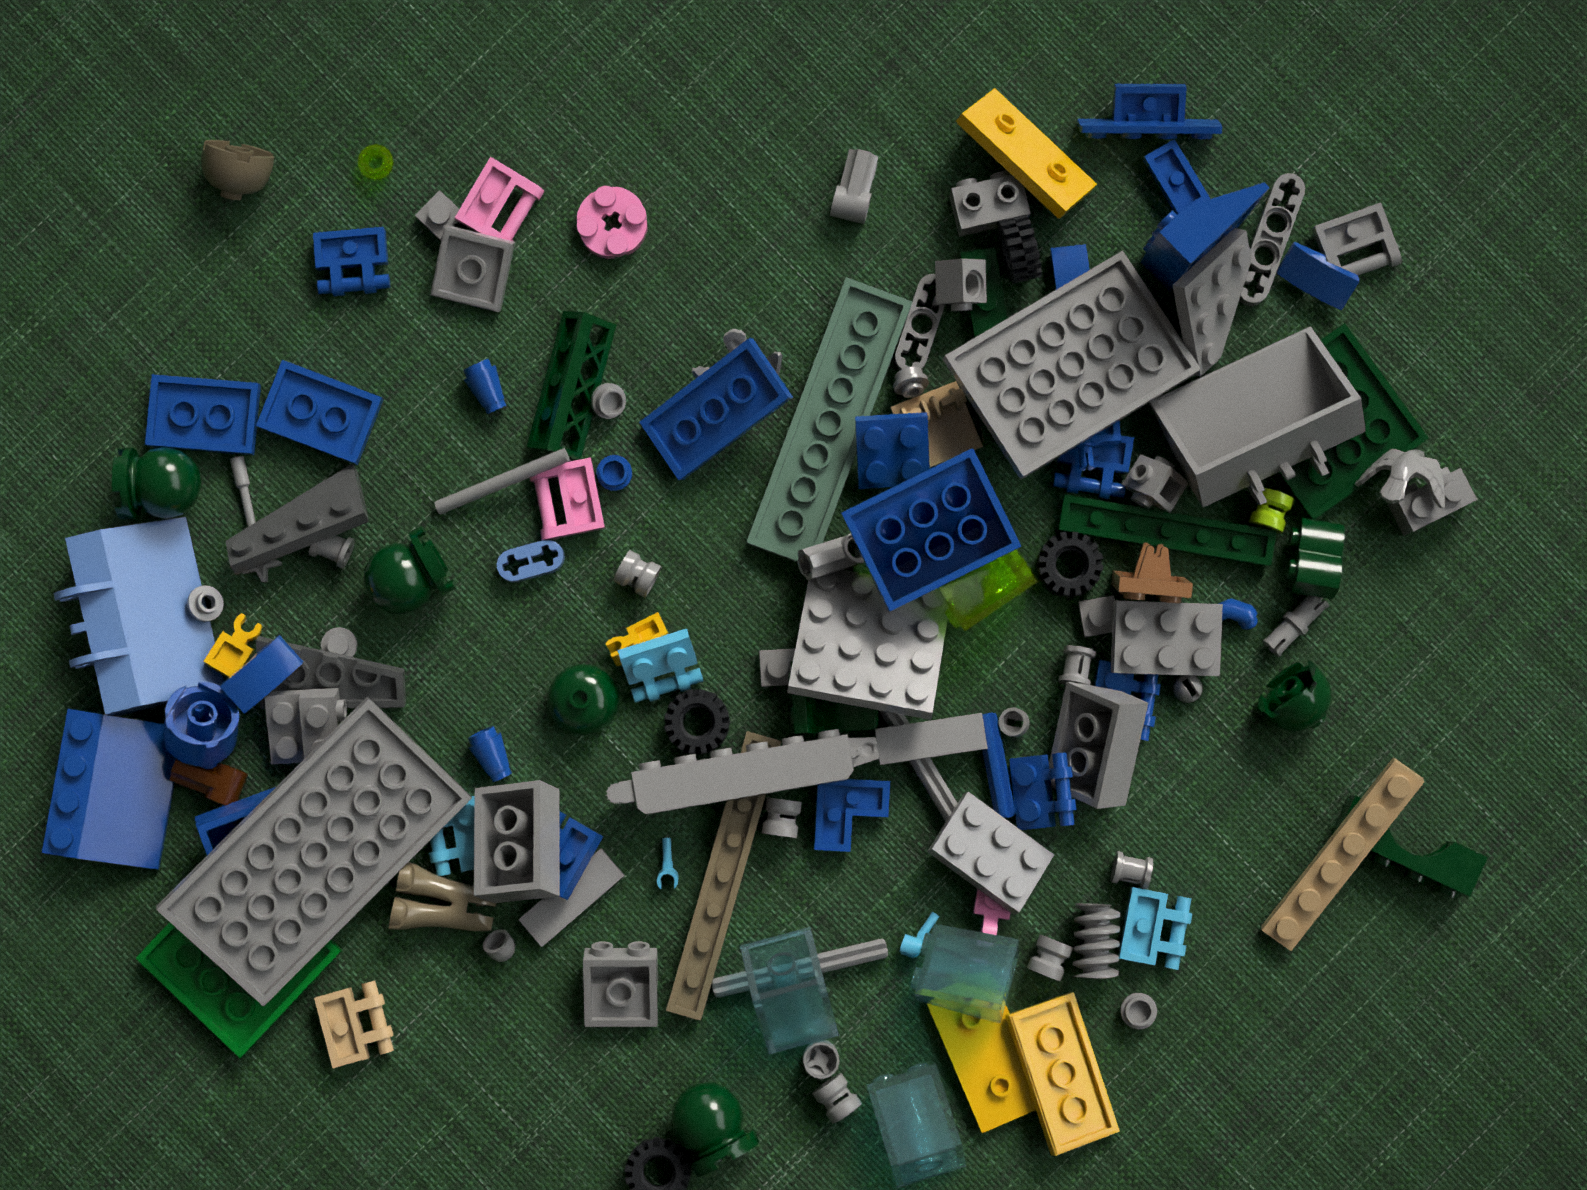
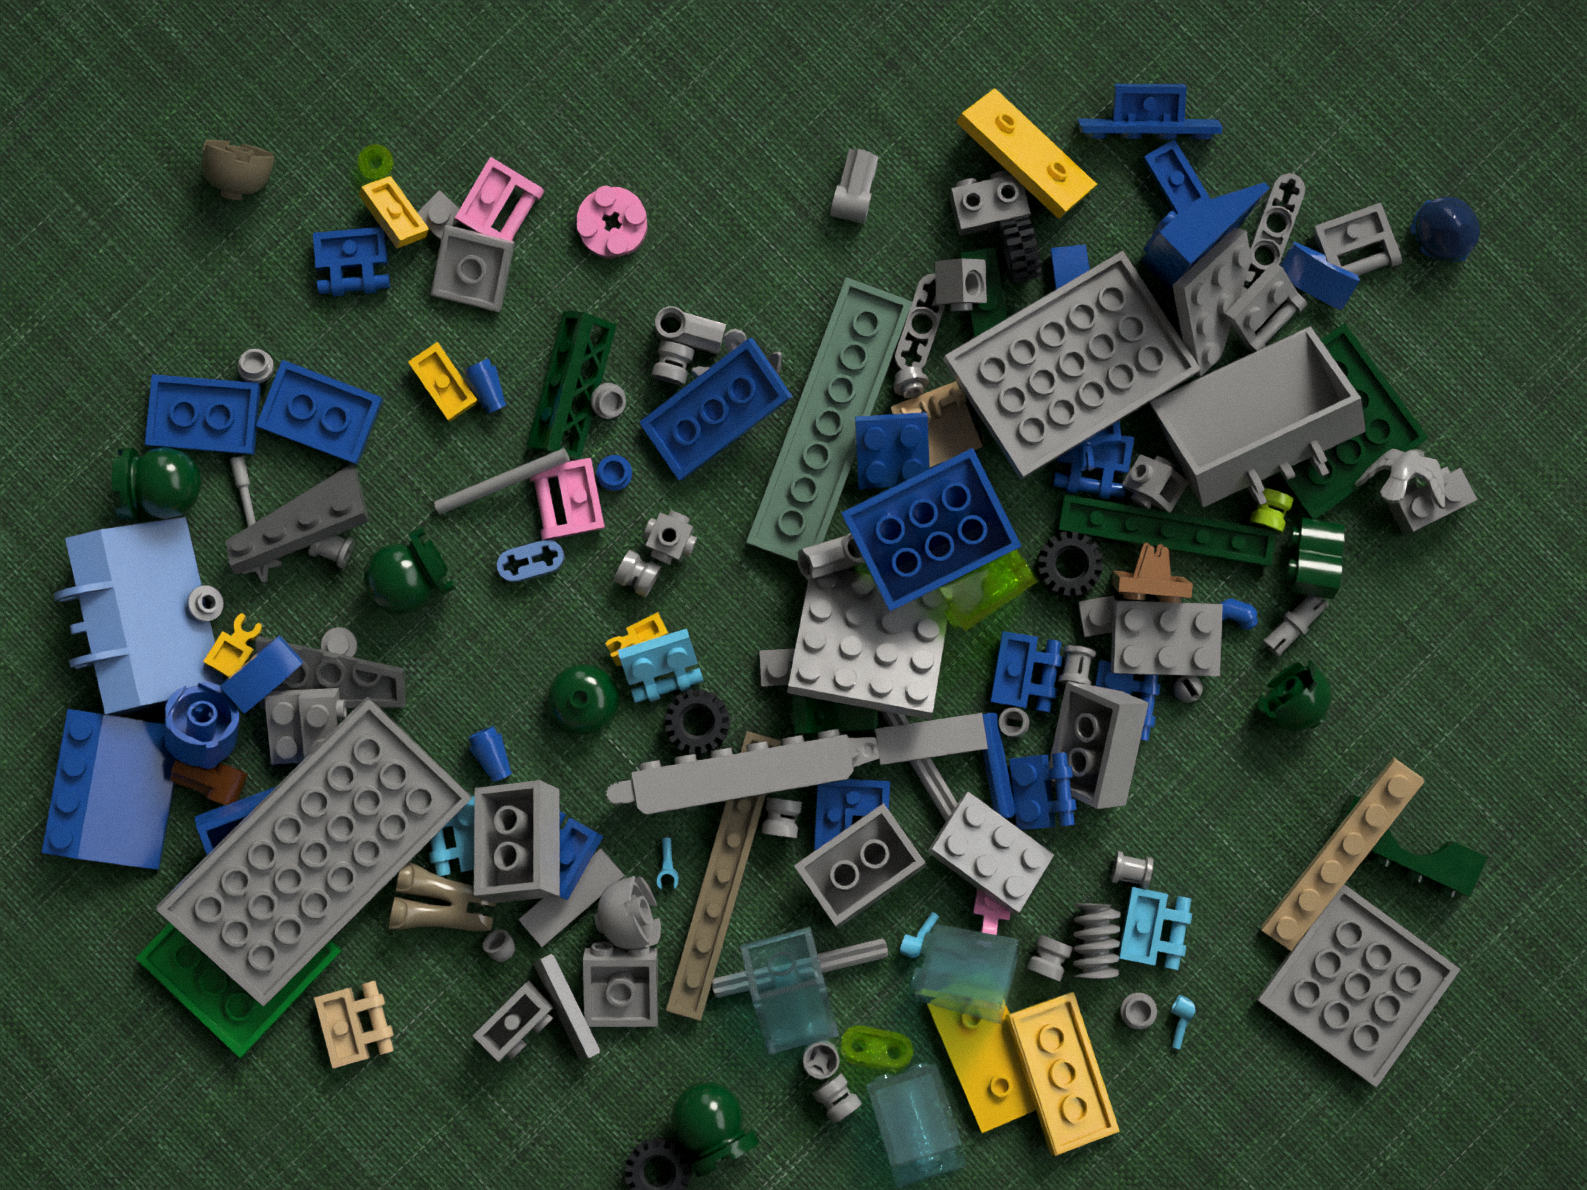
(255, 366): none -> light grey plate
(393, 212): none -> yellow plate
(443, 381): none -> yellow plate
(513, 1021): none -> light grey brick
(566, 1007): none -> light grey tile
(626, 914): none -> light grey cylinder
(672, 362): none -> light grey wheel
(675, 550): none -> light grey brick
(694, 330): none -> light grey piece
(860, 865): none -> light grey slope
(876, 1044): none -> clear neon green plate
(1015, 667): none -> blue plate
(1185, 1010): none -> medium azure hand
(1260, 302): none -> light grey plate
(1358, 985): none -> light grey plate
(1446, 229): none -> dark blue hair

